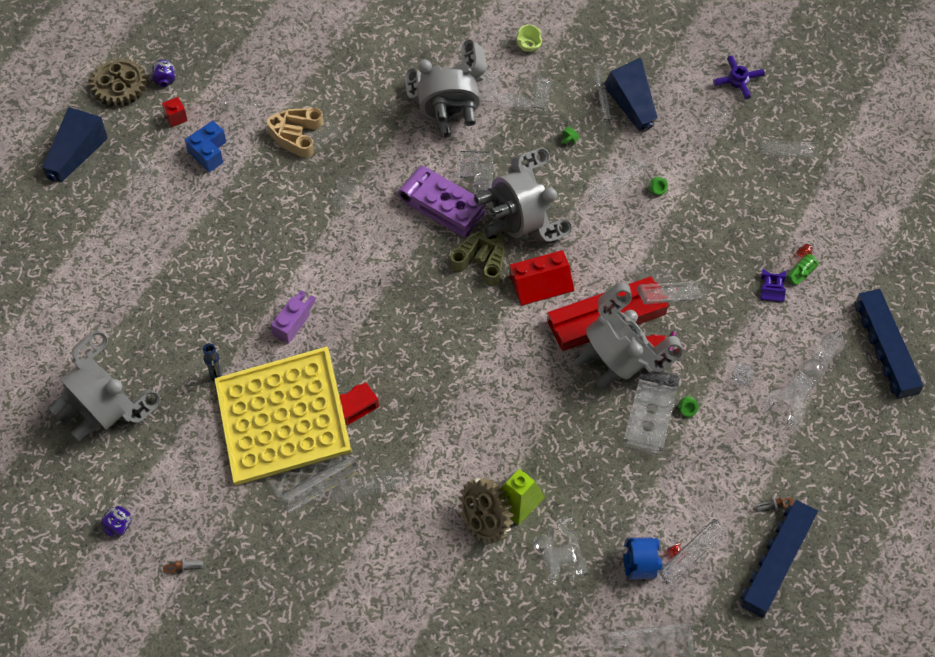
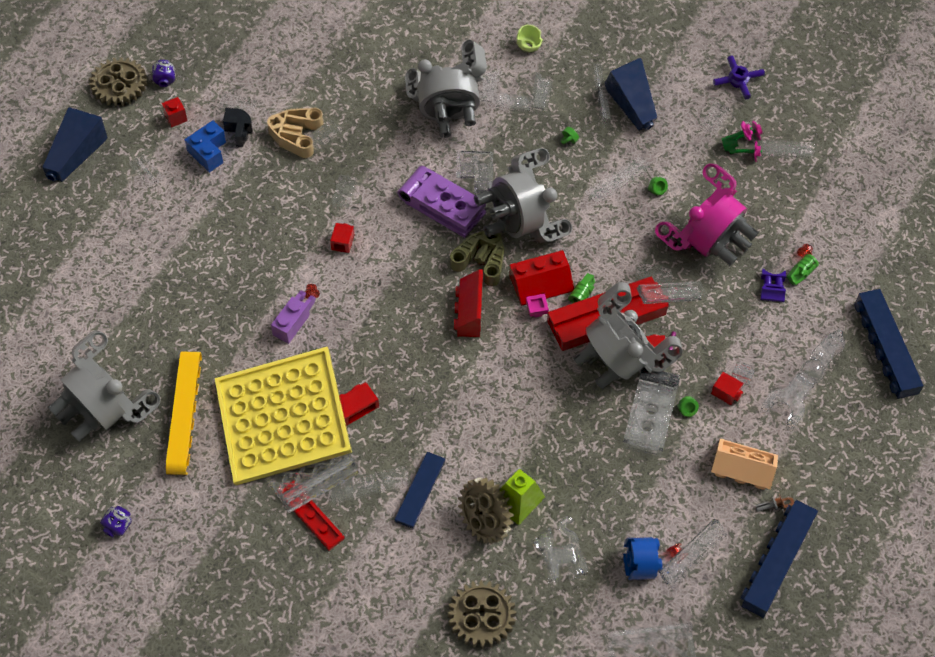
(182, 415): none -> yellow beam
(182, 565): piece -> none
(212, 356): dark blue pin -> none
(238, 121): none -> black brick
(311, 289): none -> clear red piece
(319, 524): none -> red tile
(342, 237): none -> red brick
(420, 490): none -> dark blue tile
(469, 305): none -> red slope
(482, 632): none -> dark tan gear
(537, 305): none -> dark pink tile
(582, 289): none -> bright green hinge
(713, 222): none -> dark pink piece
(727, 389): none -> red brick
(730, 142): none -> plant
(745, 464): none -> light nougat slope

